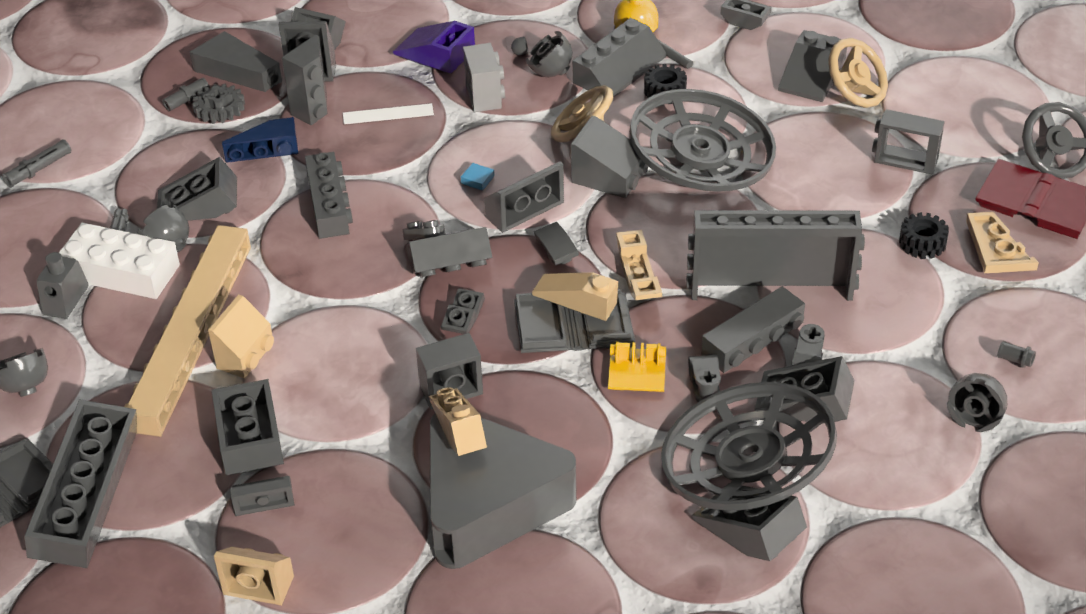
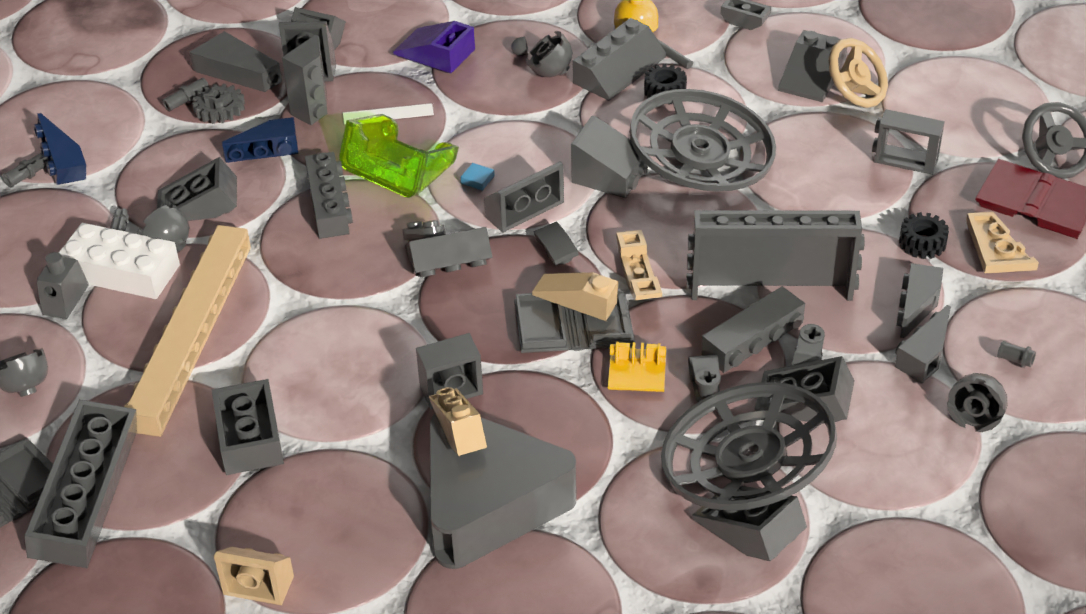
(63, 153): none -> dark blue slope
(240, 338): tan slope -> none
(262, 495): dark grey panel -> none
(376, 155): none -> clear neon green windscreen
(463, 312): dark grey slope -> none
(483, 77): light grey brick -> none
(581, 113): tan piece -> none
(921, 298): none -> slope
(922, 352): none -> slope

